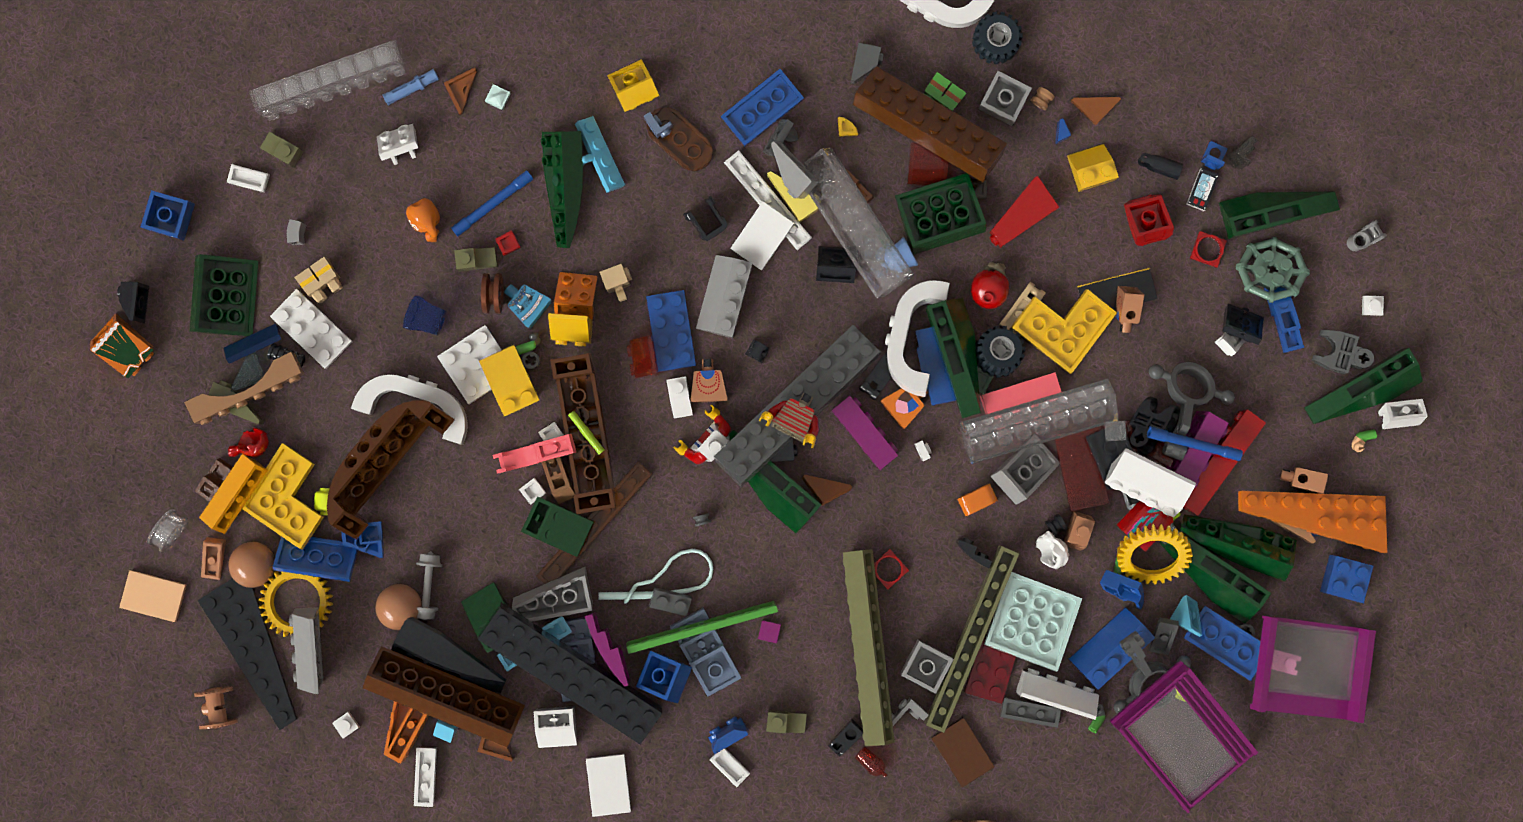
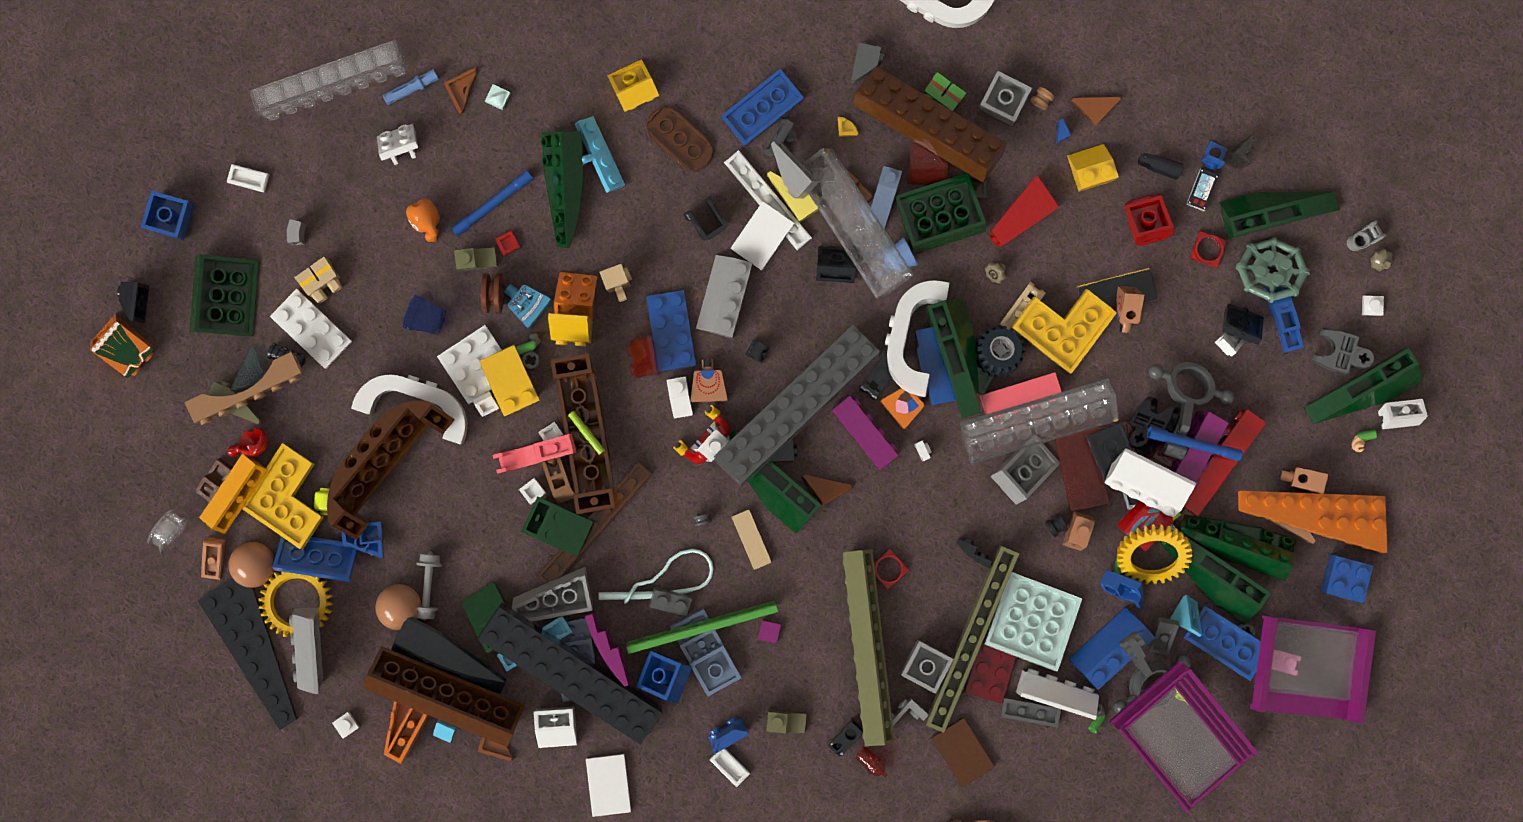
(153, 596): light nougat tile -> none
(214, 707): nougat hose -> none
(252, 343): dark blue tile -> none
(281, 149): olive arch -> none
(425, 776): white plate -> none
(485, 404): none -> white plate
(654, 124): sand blue bracket -> none
(751, 539): none -> tan tile
(794, 419): torso -> none
(885, 193): none -> sand blue slope
(977, 499): orange beam -> none
(989, 289): red cylinder -> none
(997, 38): black wheel -> none
(1053, 550): white hair -> none
(1115, 431): clear tile -> none
(1381, 260): none -> dark tan piece

